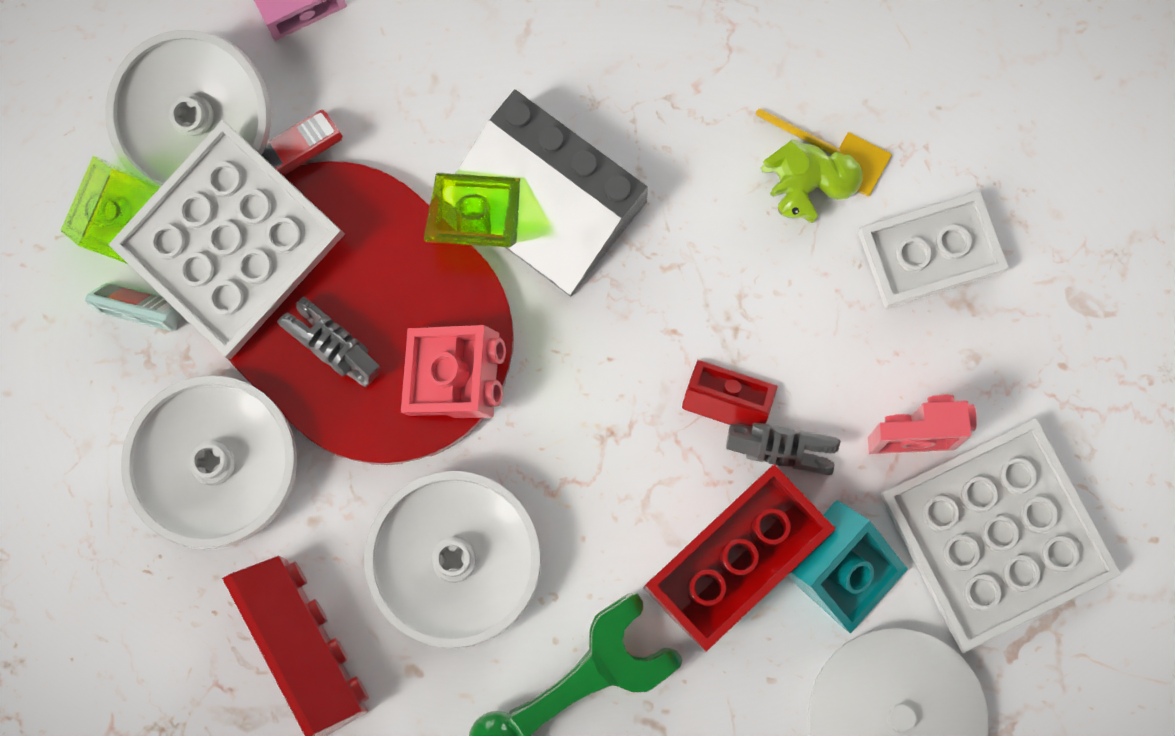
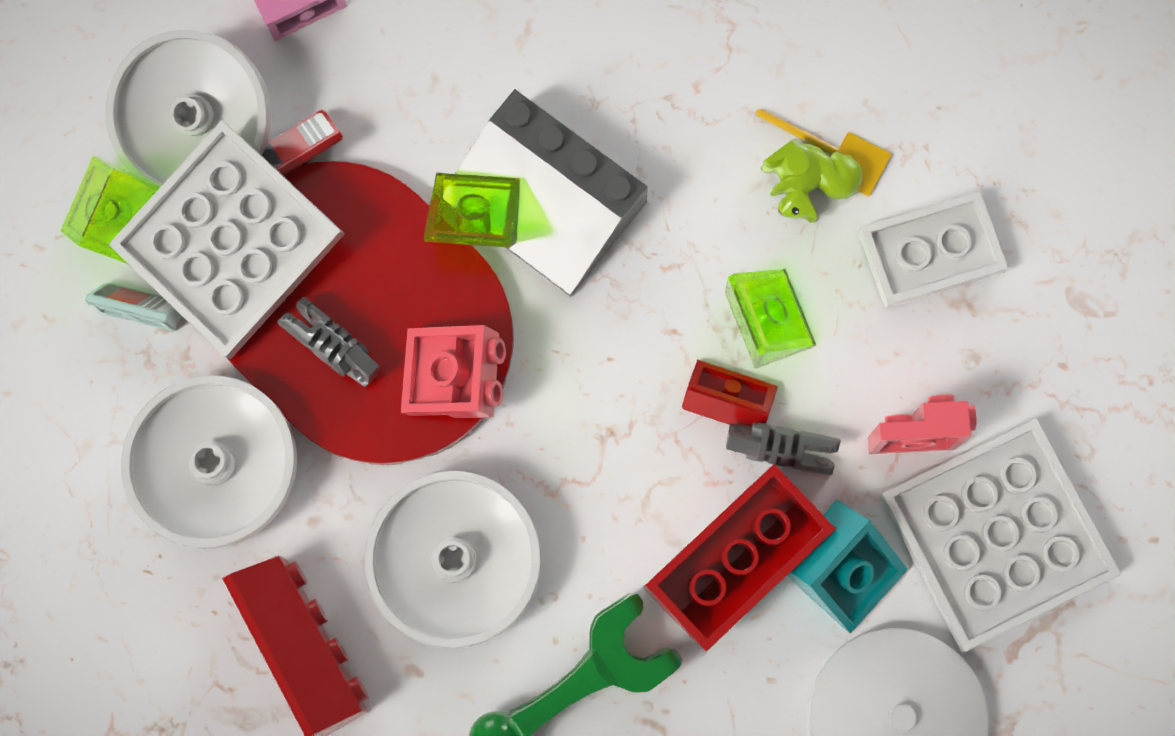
(768, 315): none -> clear neon green slope

